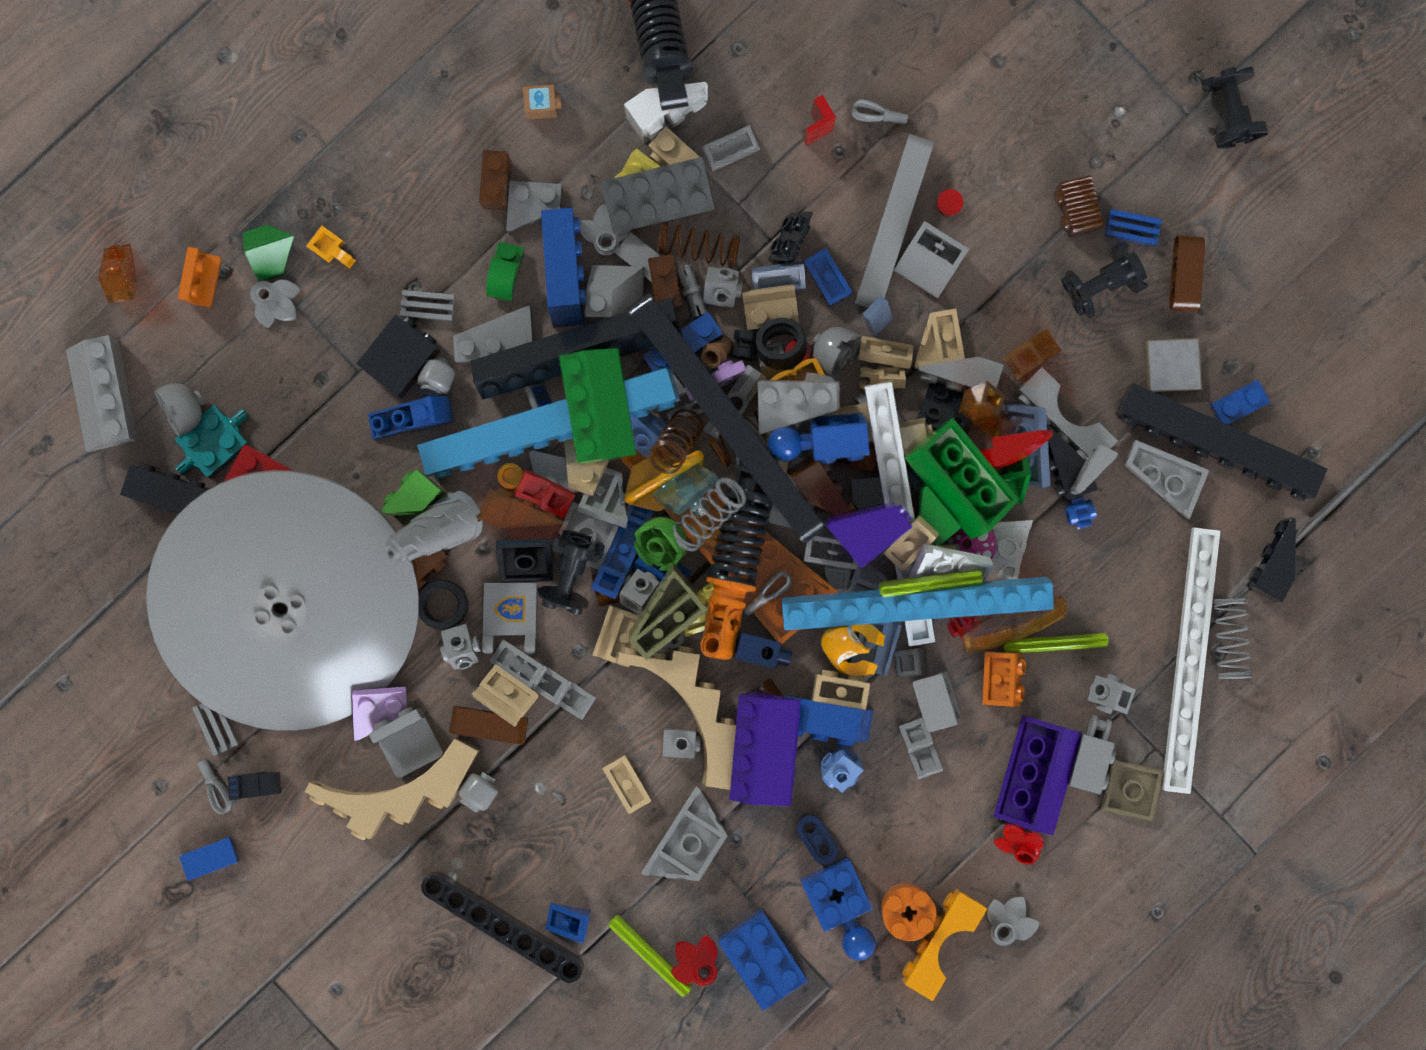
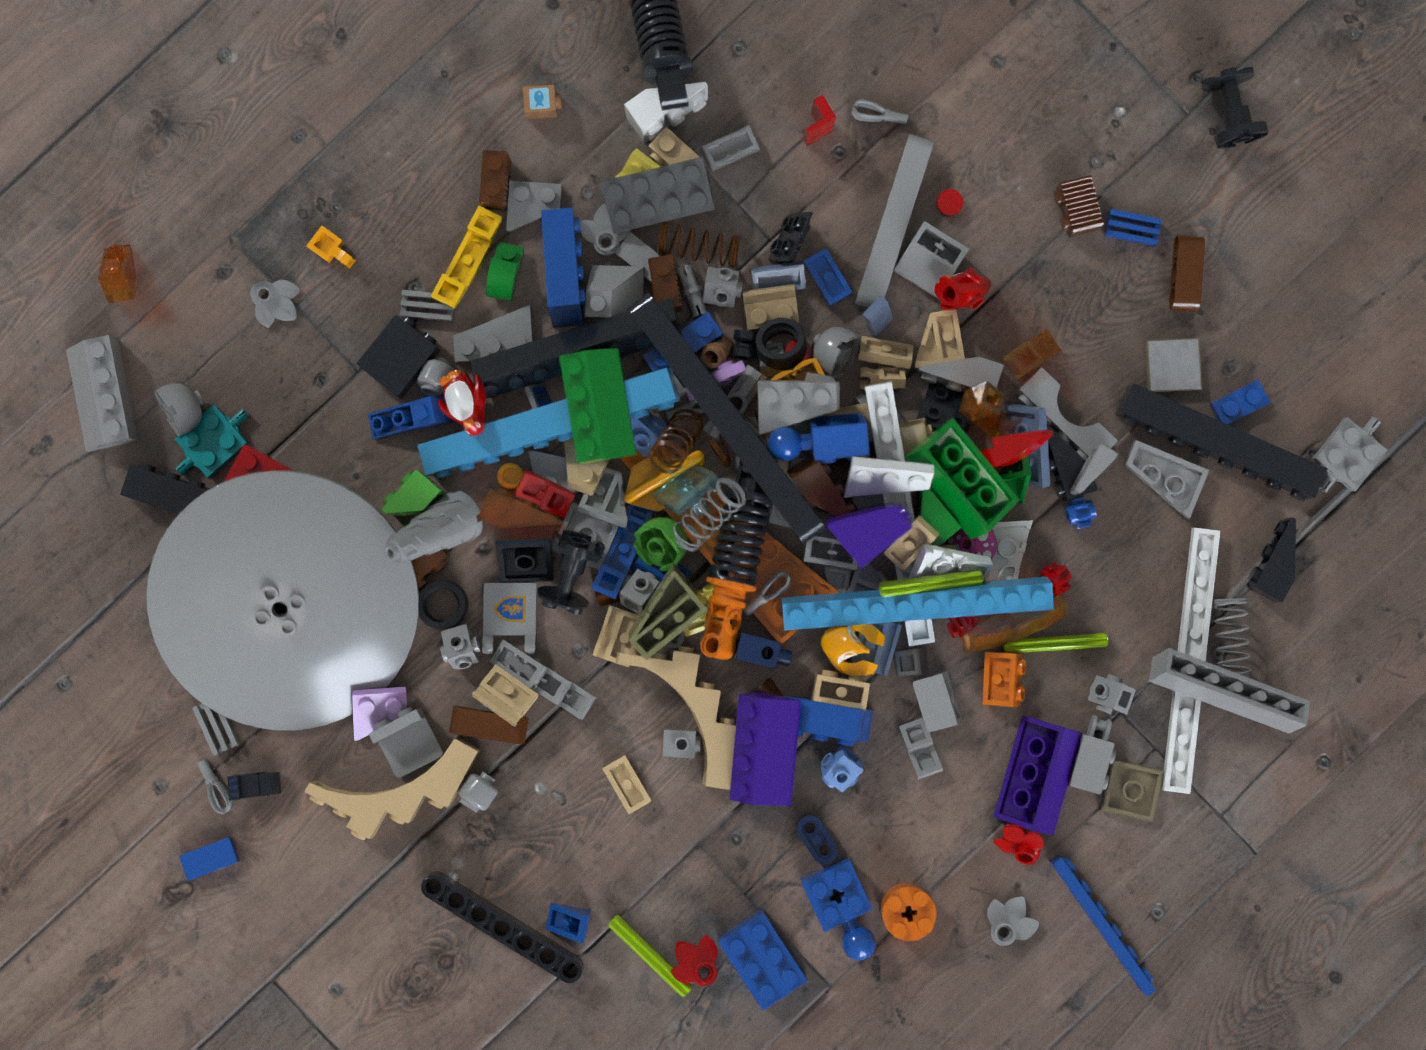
(199, 278): orange bracket -> none
(267, 251): green slope -> none
(464, 401): none -> animal
(468, 258): none -> yellow slope
(689, 842): light grey wing -> none
(886, 476): none -> white wing
(959, 914): light orange arch -> none
(962, 290): none -> red animal
(1059, 576): none -> red gear
(1109, 932): none -> blue plate
(1124, 270): black piece -> none
(1229, 691): none -> light grey brick
(1349, 454): none -> light grey plate

